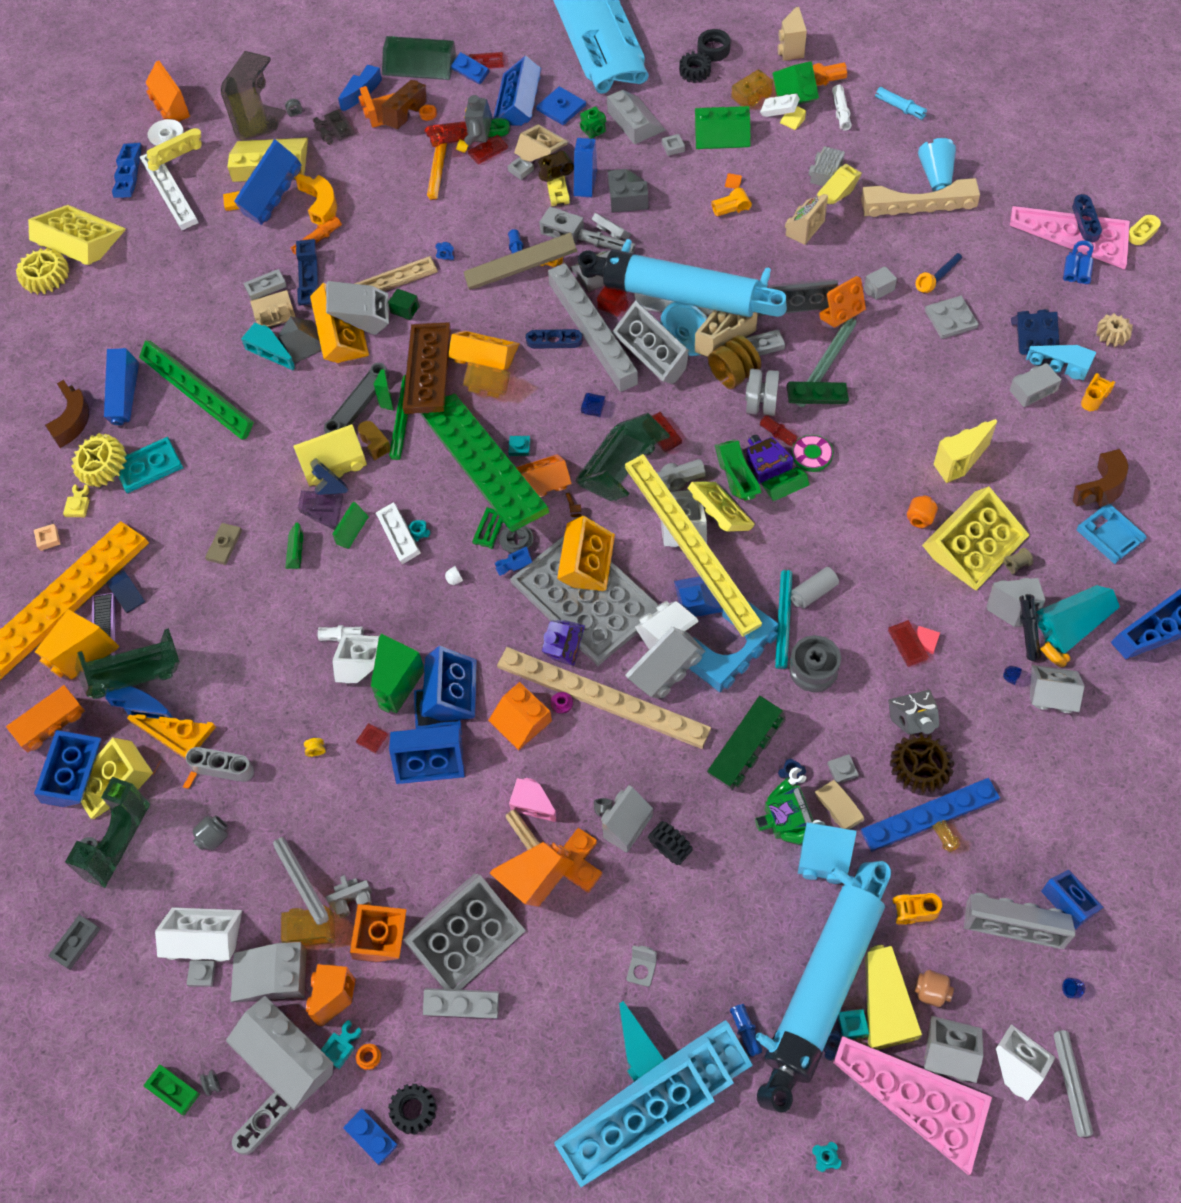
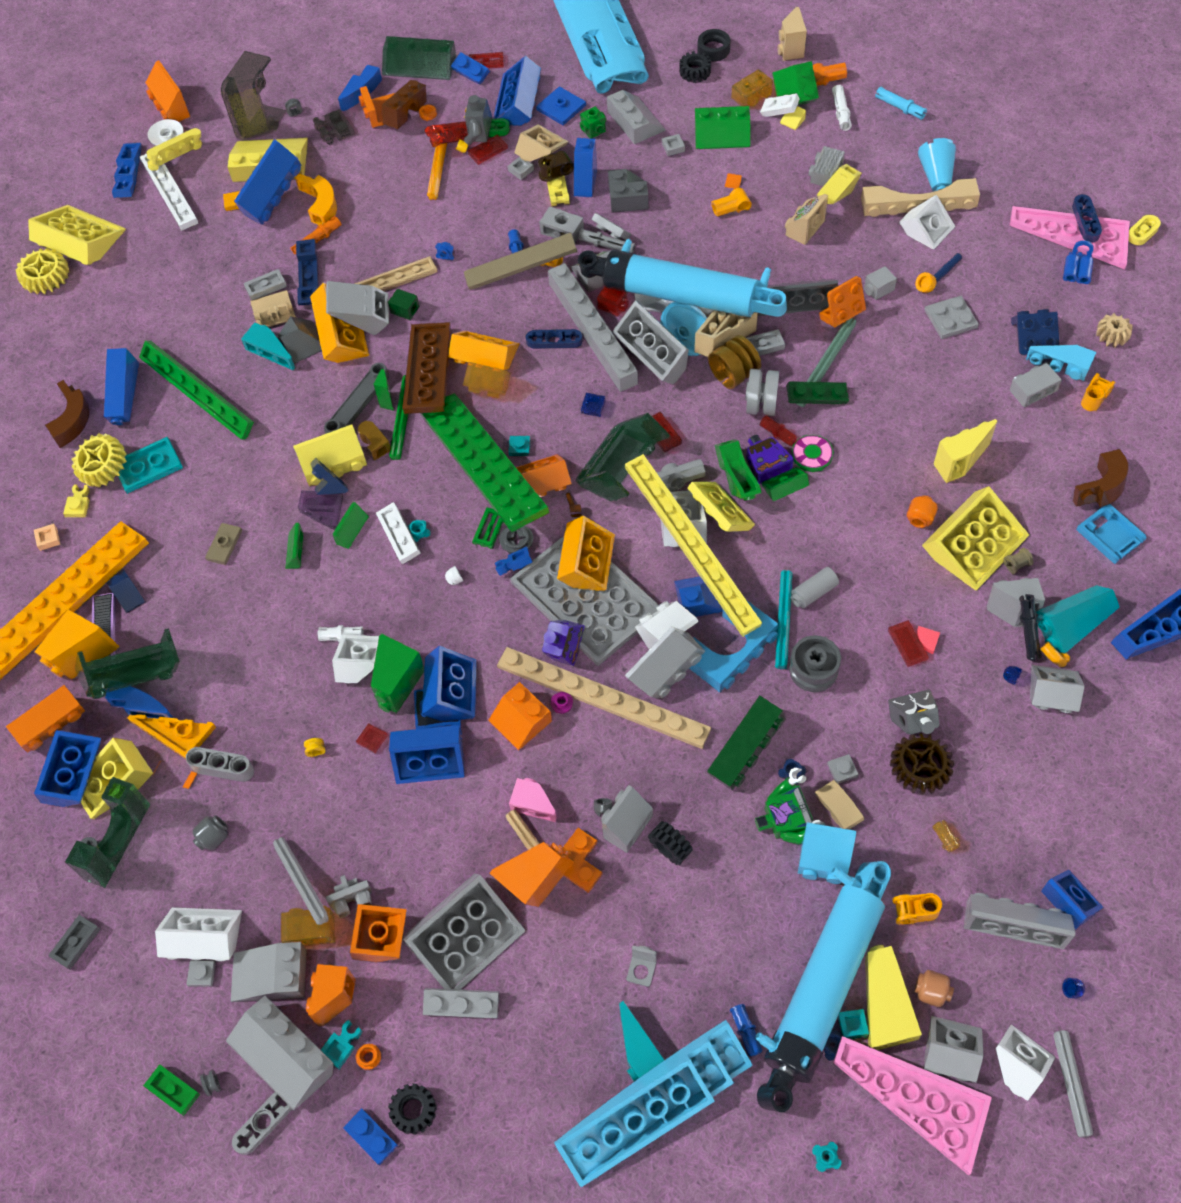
(928, 222): none -> white slope
(928, 814): blue plate -> none

